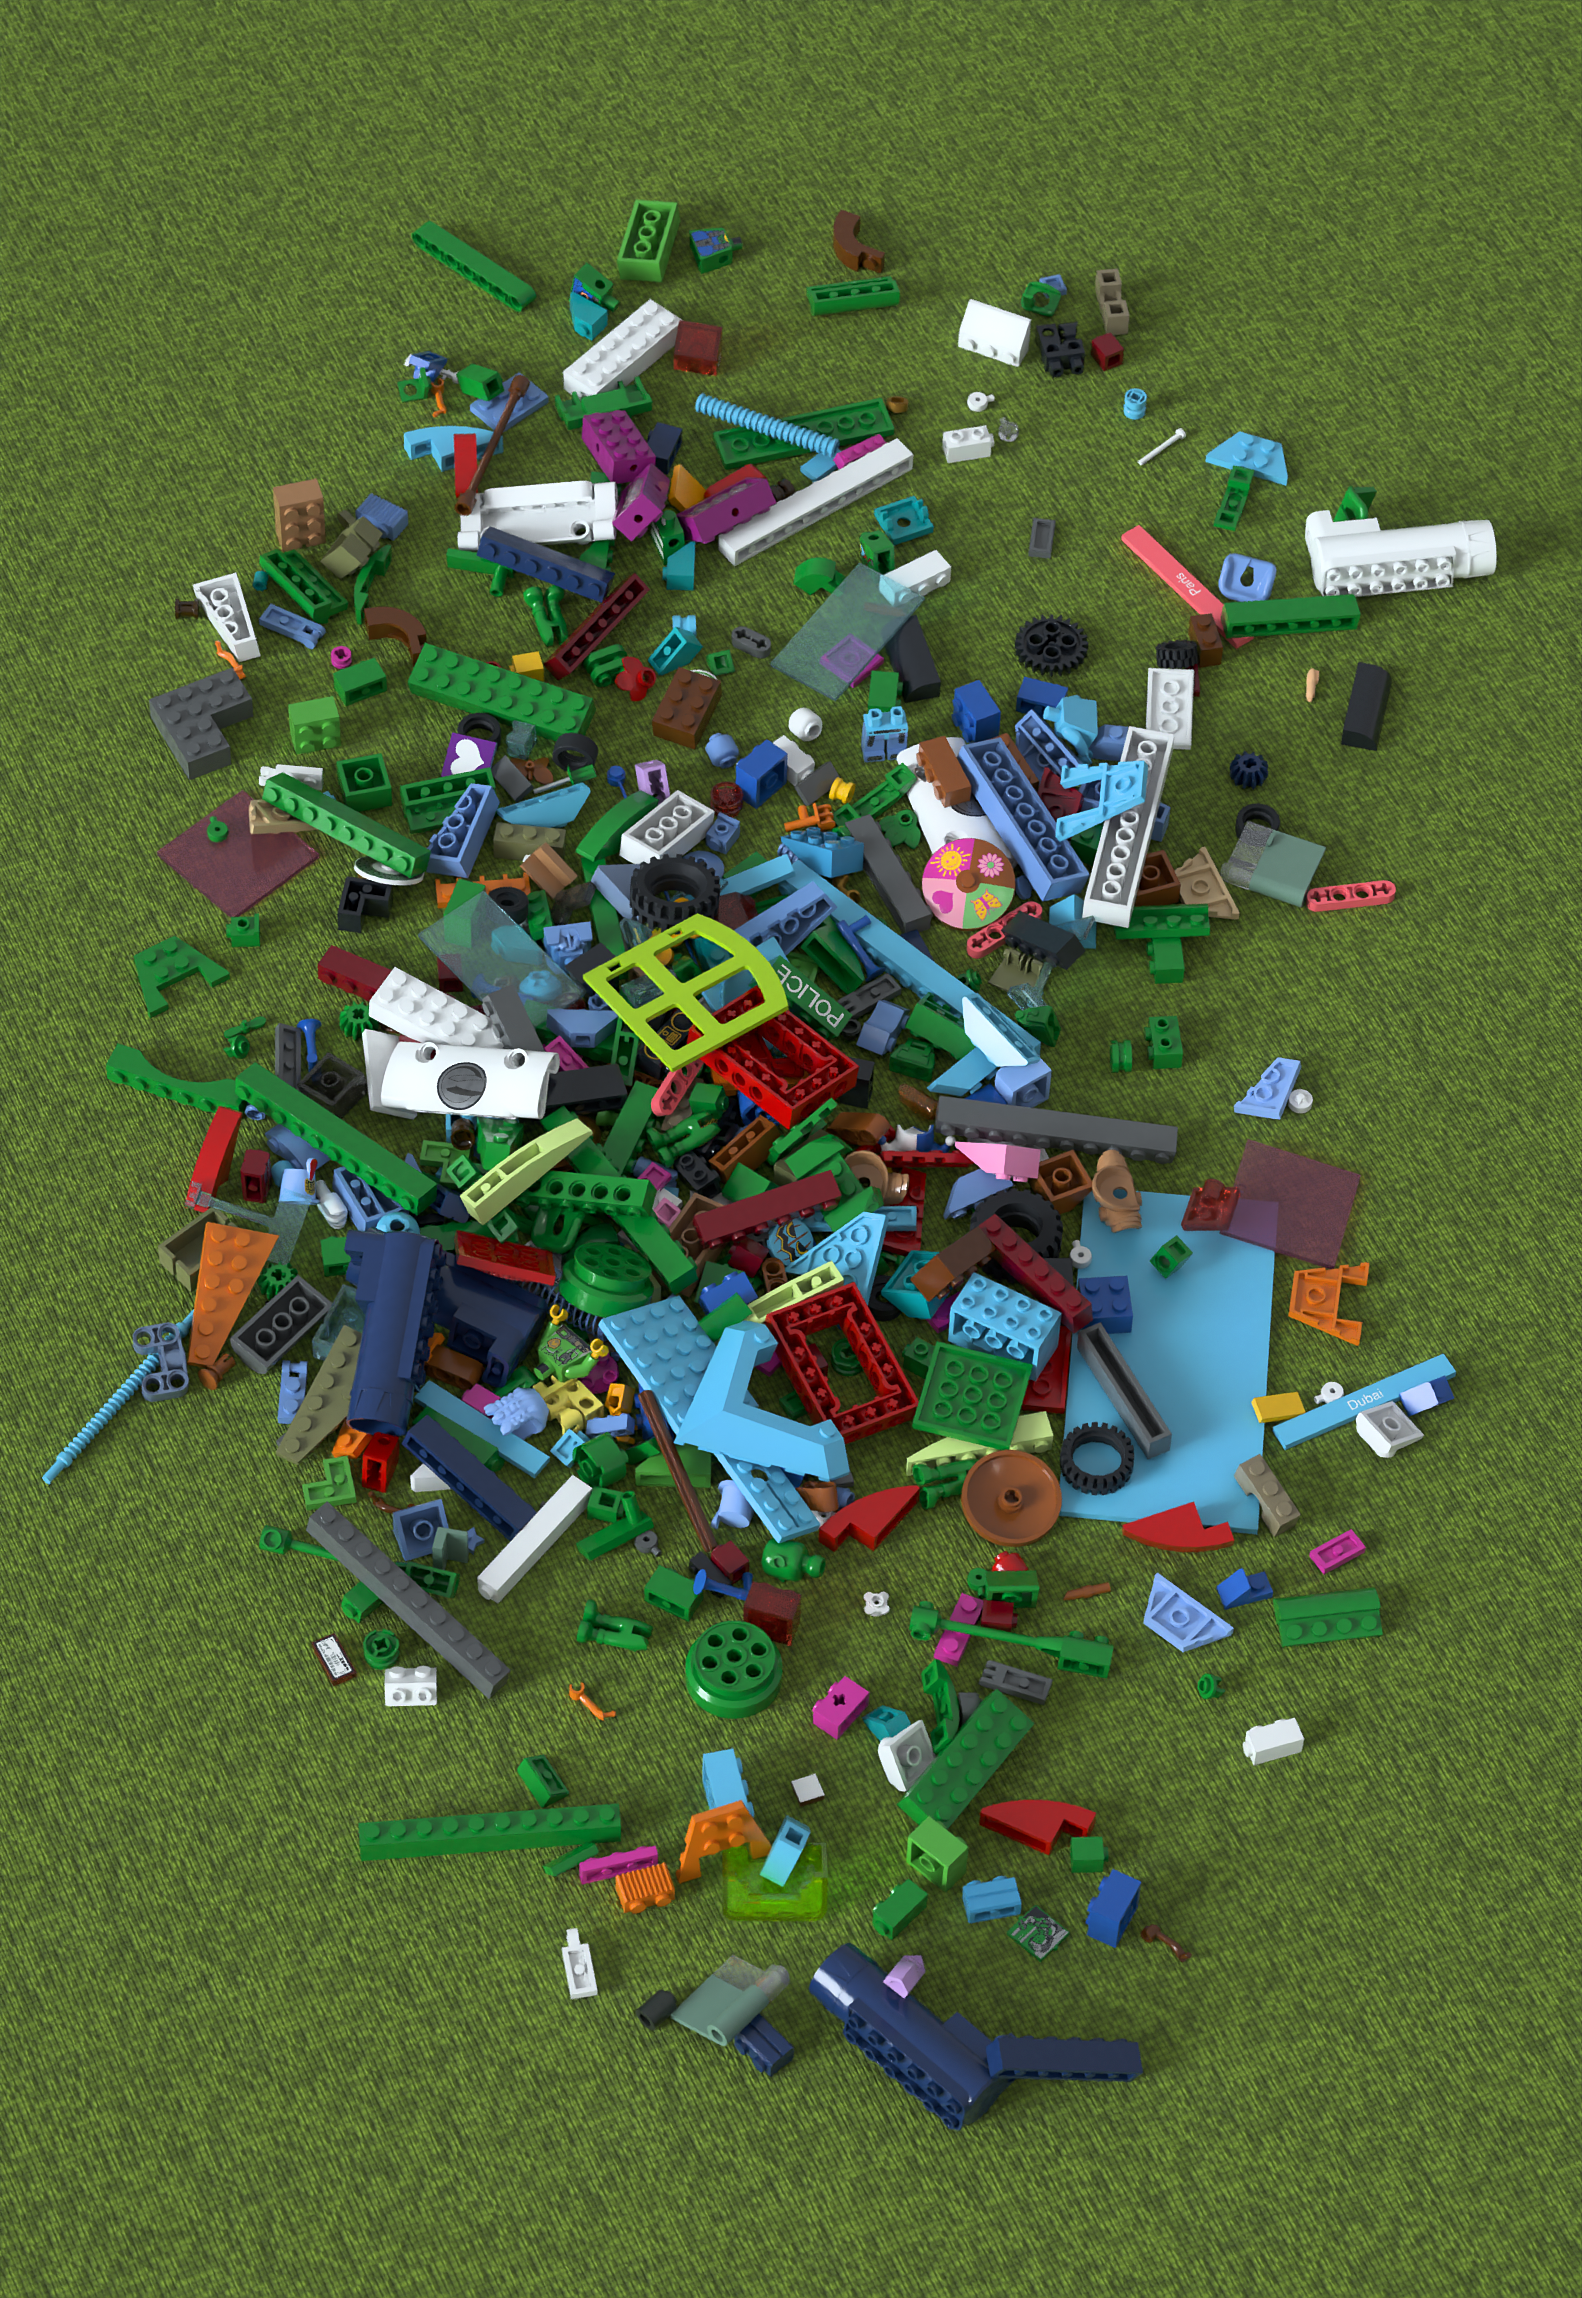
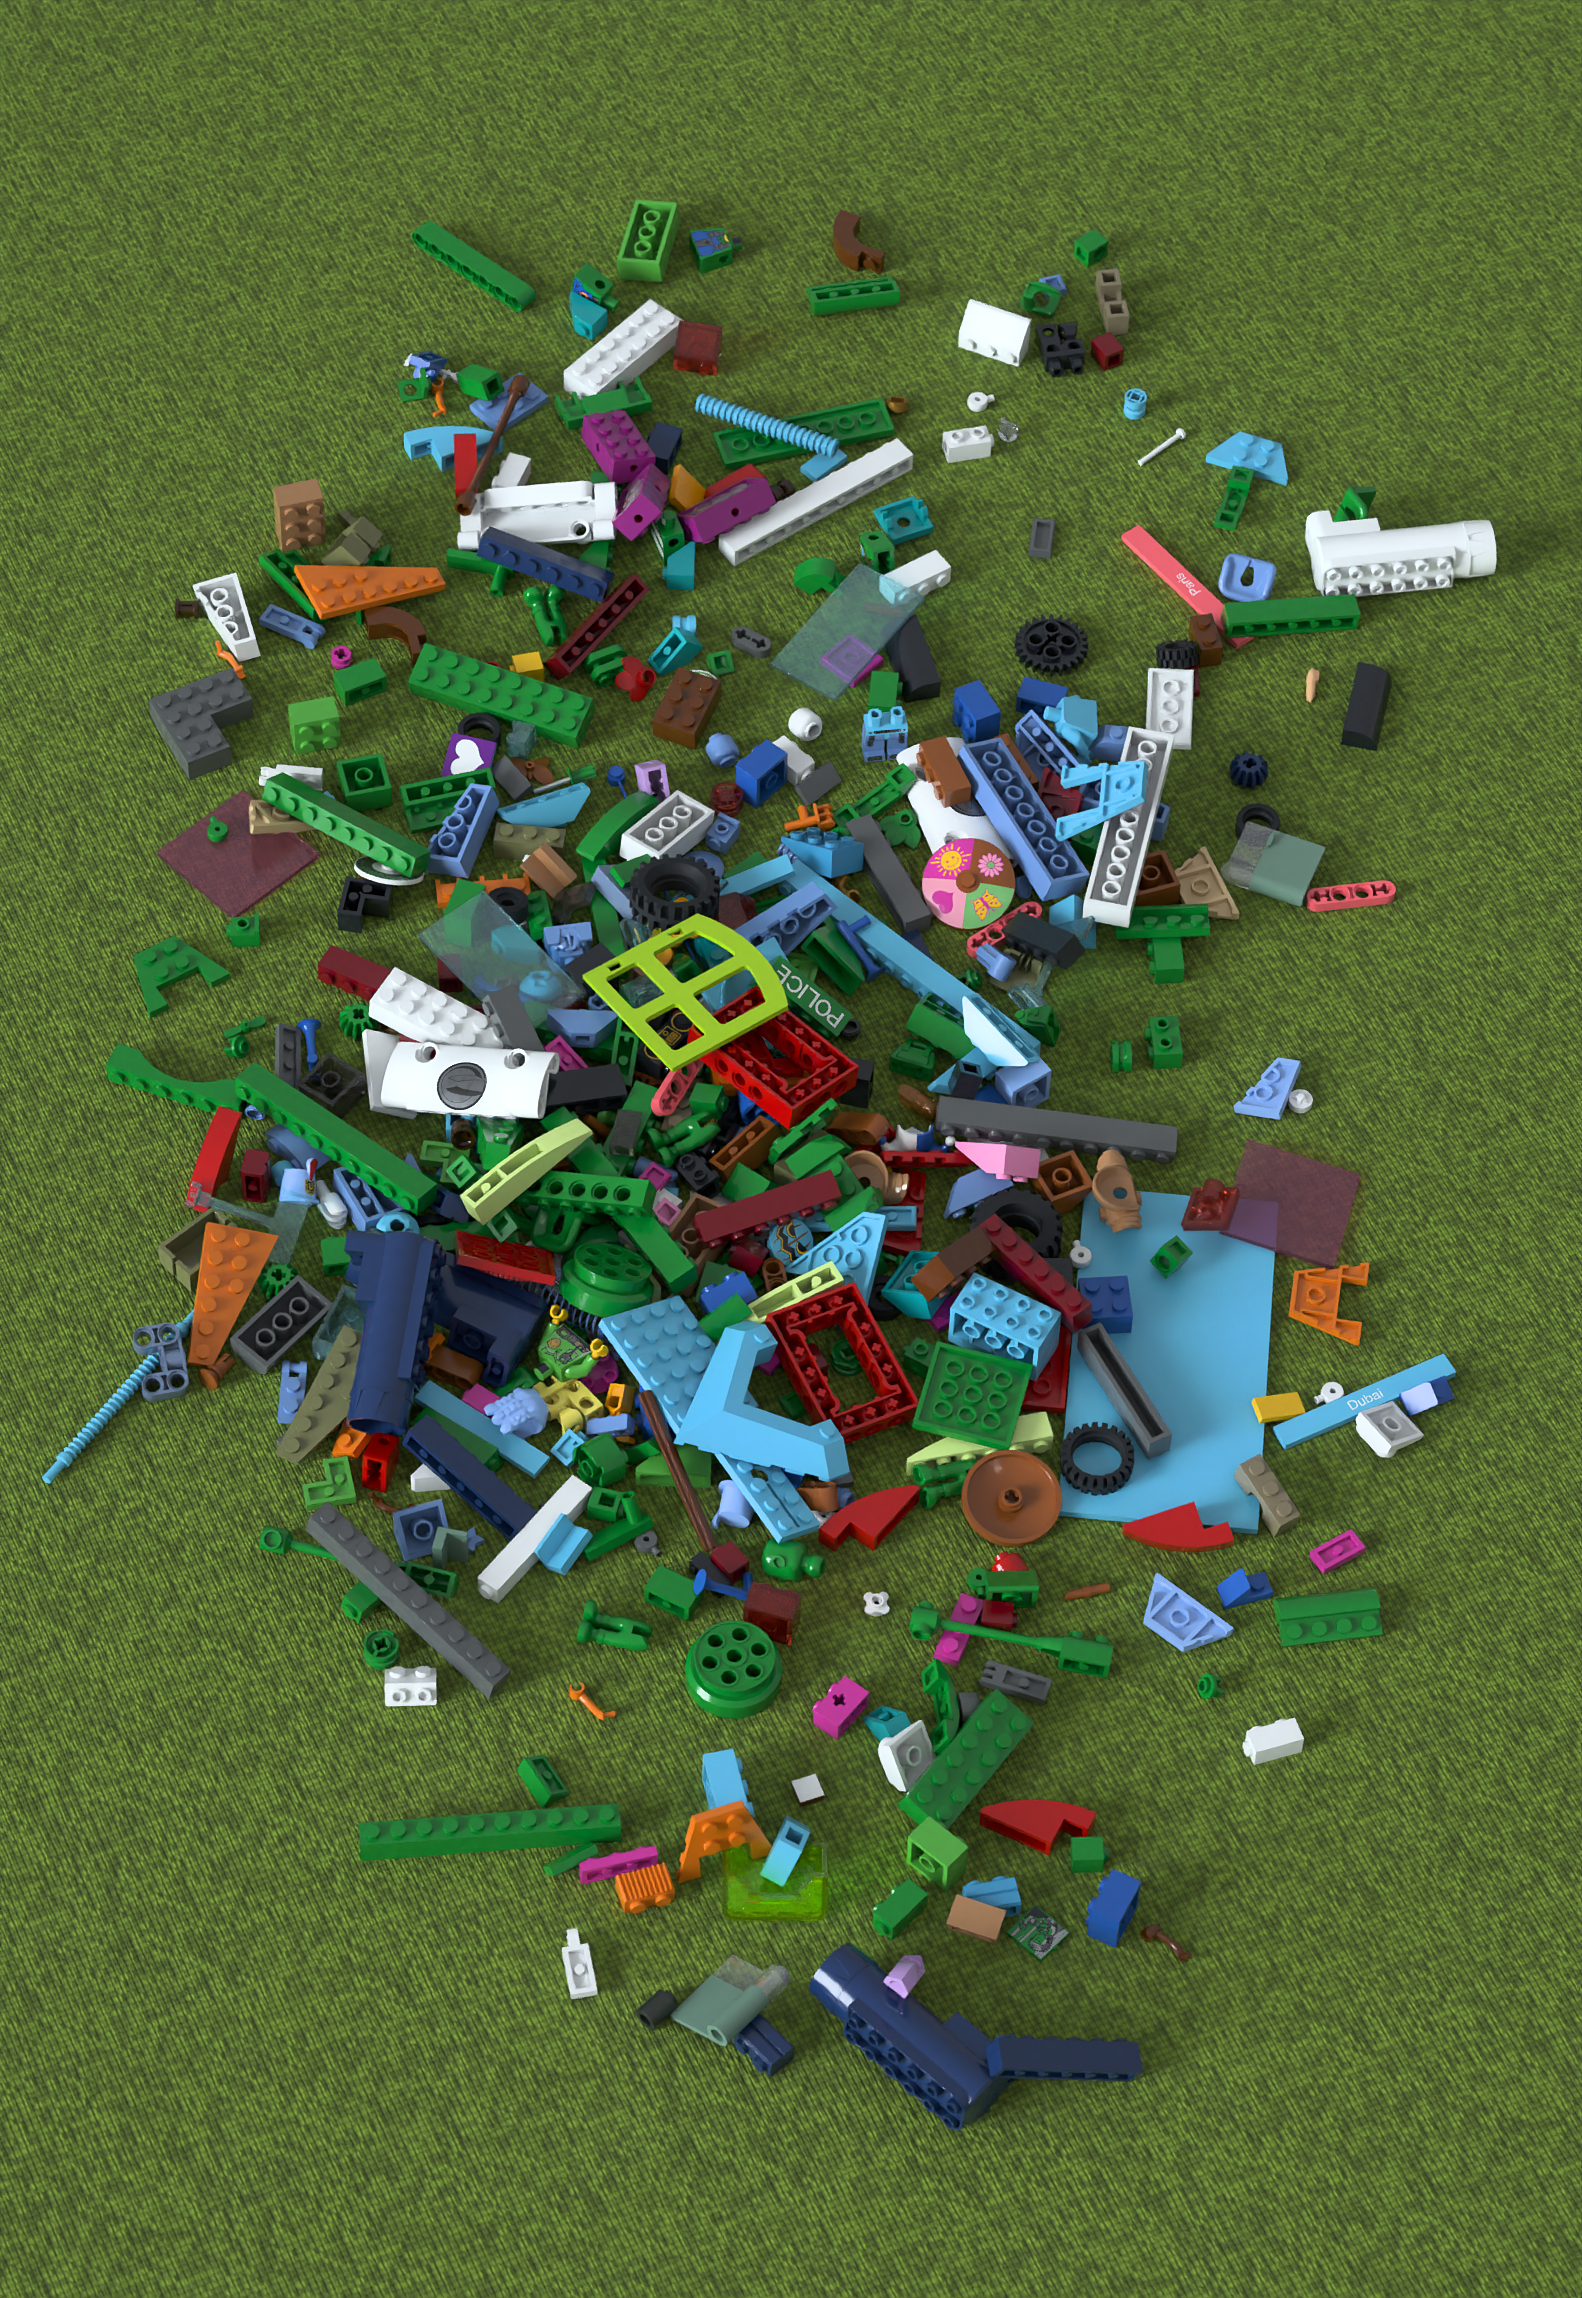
(260, 580): teal piece -> none
(333, 1659): tile -> none
(356, 588): none -> orange wing
(383, 515): medium blue brick -> none
(513, 472): none -> white brick
(562, 1545): none -> medium azure panel
(577, 743): black tyre -> none
(599, 1127): none -> dark orange piece
(623, 871): none -> green tile
(625, 1133): none -> clear smoke slope
(842, 790): yellow wheel -> none
(858, 451): dark pink piece -> none
(867, 997): dark grey hinge -> none
(883, 1027): medium blue brick -> none
(965, 1080): none -> black brick
(976, 1919): none -> medium nougat panel
(997, 962): none -> medium blue piece
(1091, 248): none -> green brick

